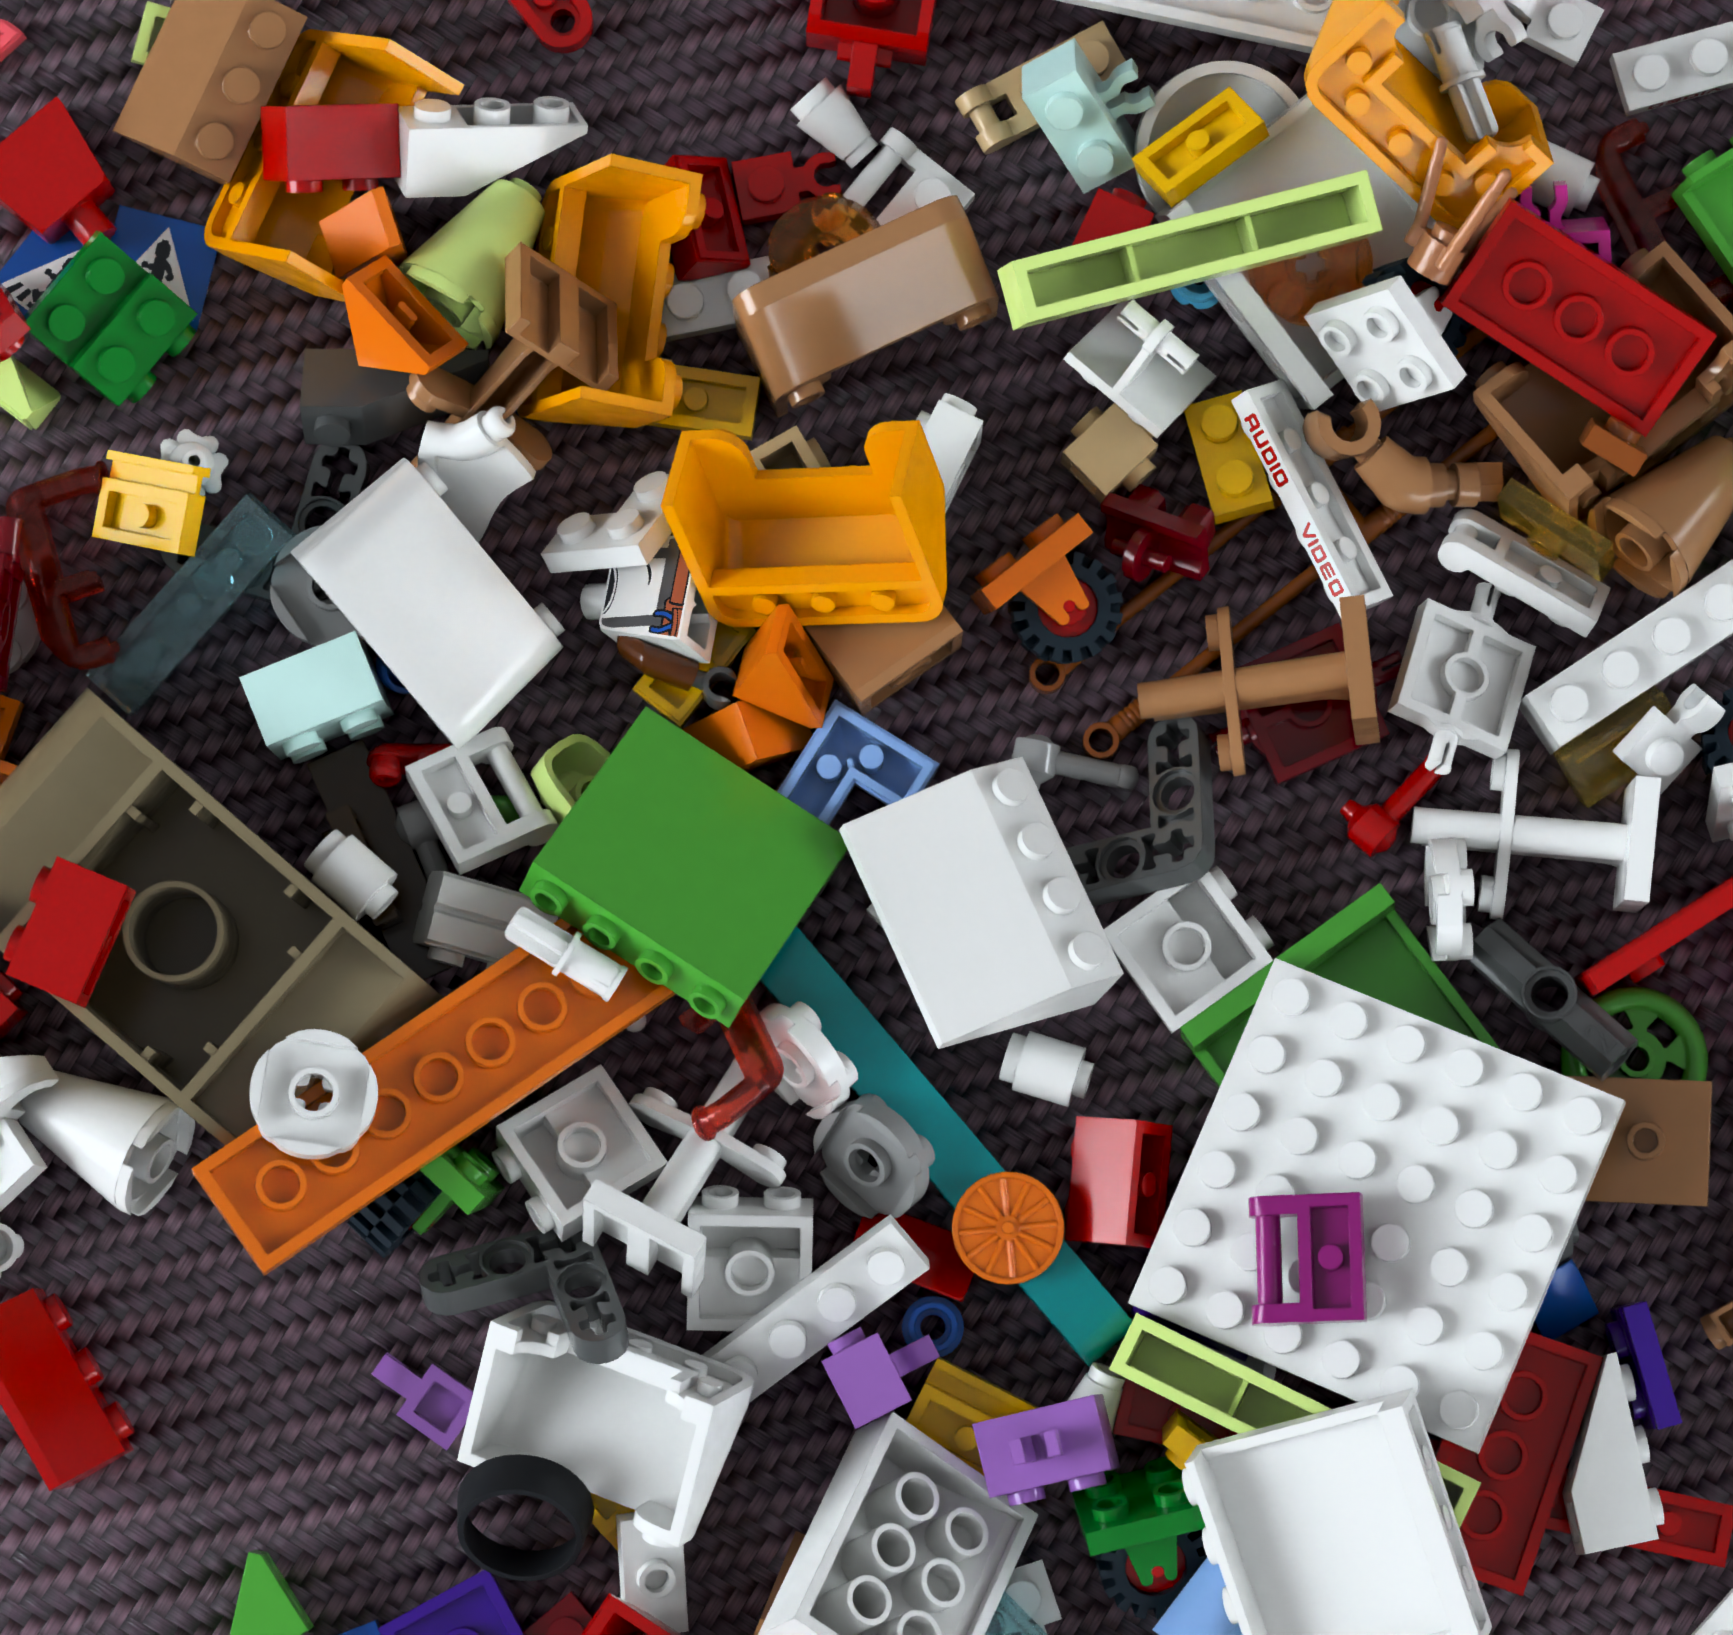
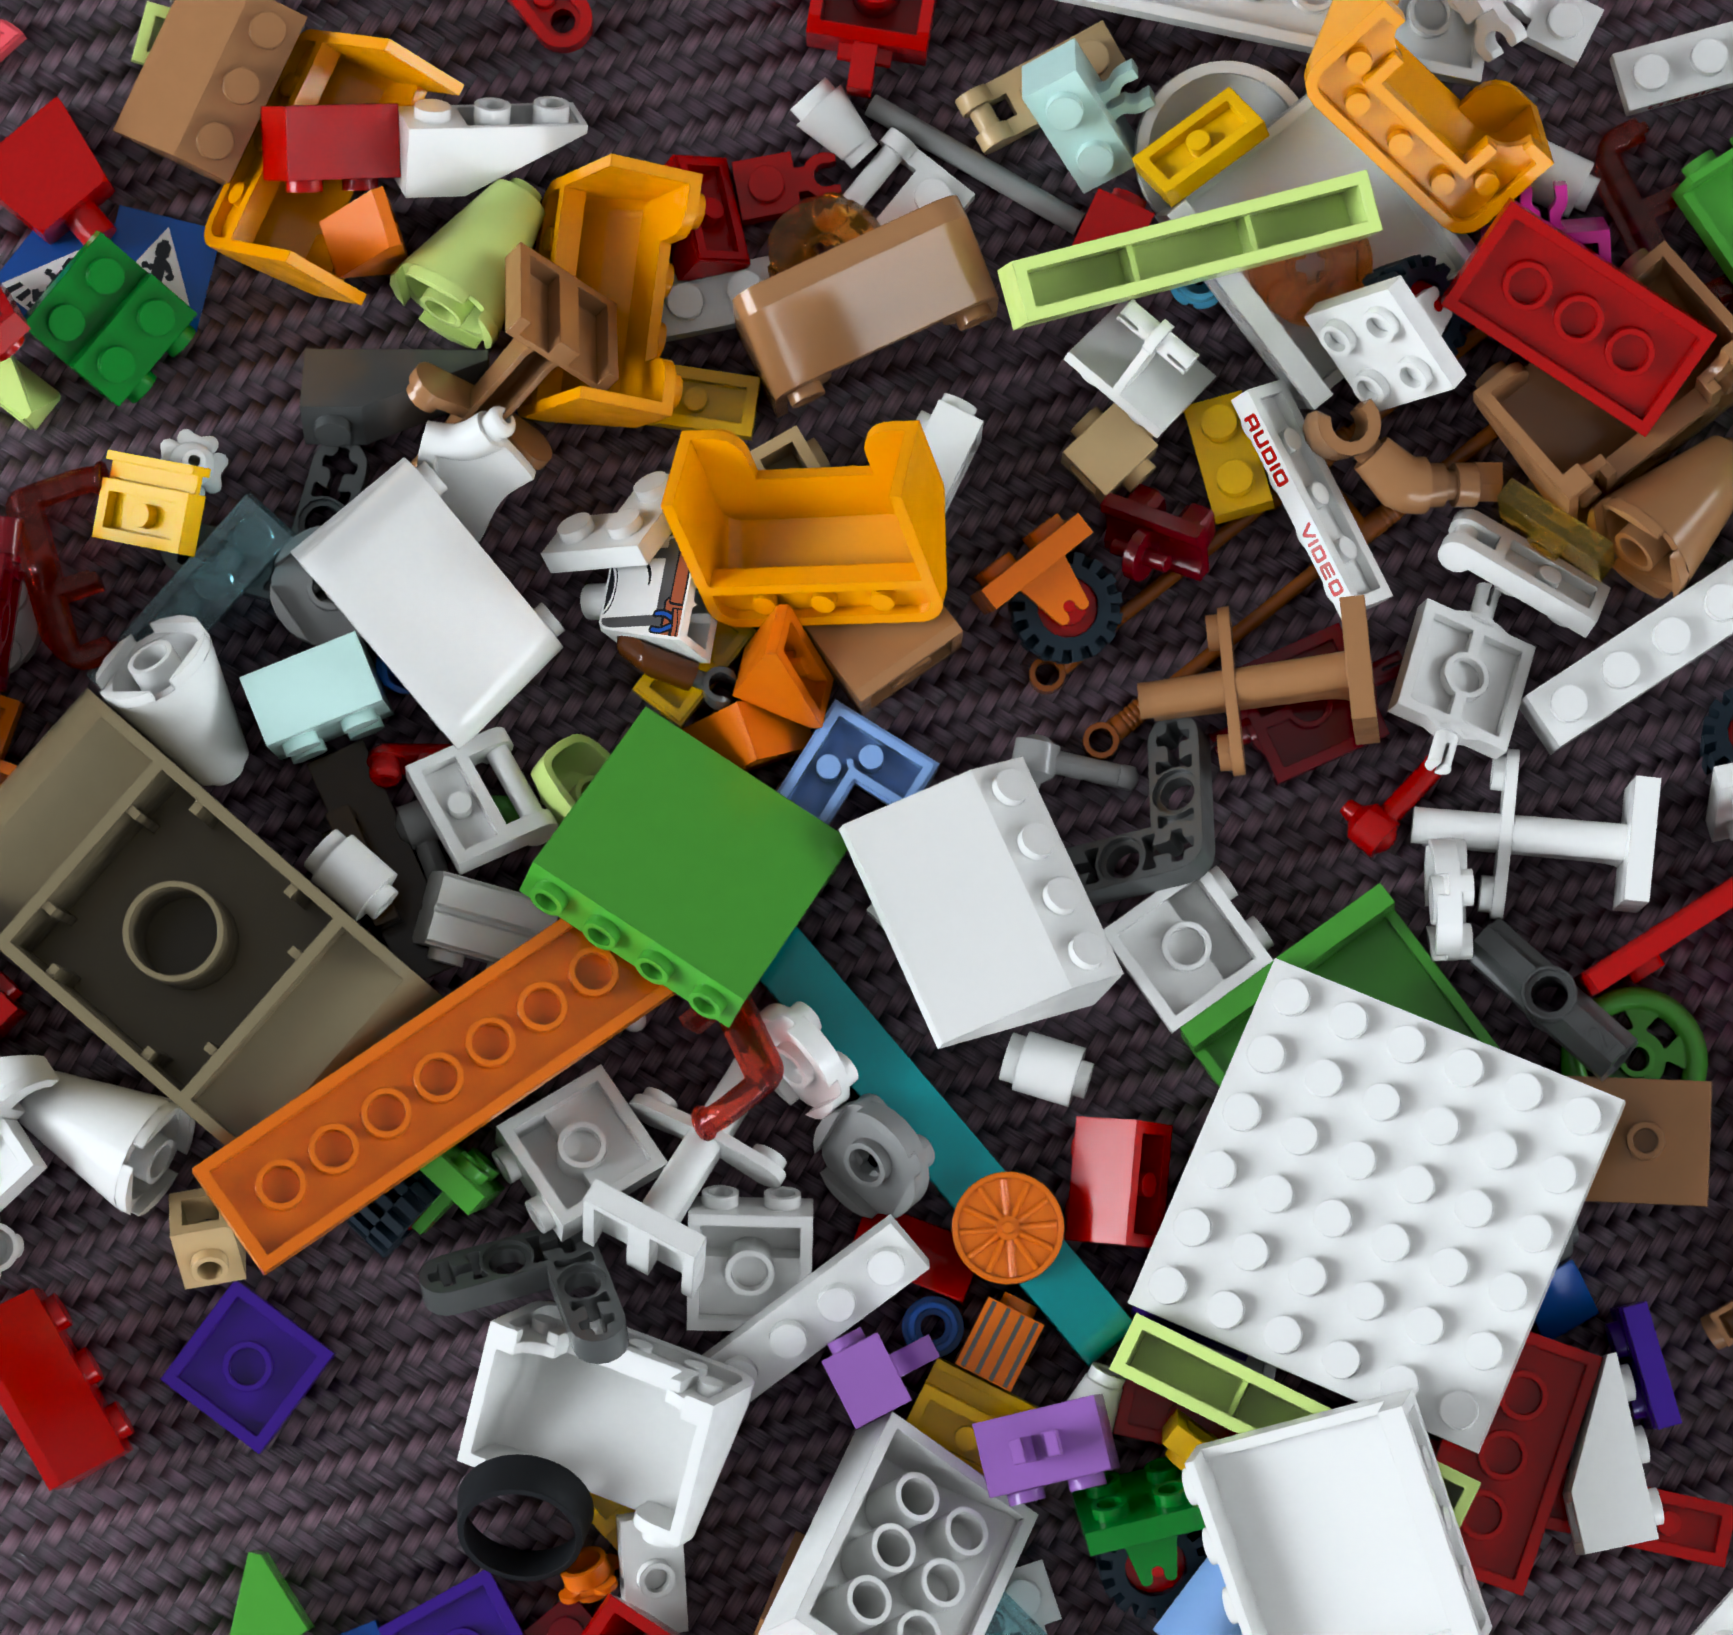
(68, 931): red brick -> none
(177, 698): none -> white cone
(203, 1248): none -> tan brick
(248, 1366): none -> dark purple plate
(290, 1066): white plate -> none
(396, 323): orange slope -> none
(434, 1402): medium lavender plate -> none
(565, 953): white axle -> none
(589, 1576): none -> orange plate
(975, 164): none -> light grey bar
(1001, 1340): none -> orange brick
(1328, 1255): magenta plate -> none
(1444, 248): nougat plant -> none
(1461, 80): white axle -> none
(1589, 760): clear yellow plate -> none
(1614, 443): dark orange plate -> none
(1663, 743): white plate -> none

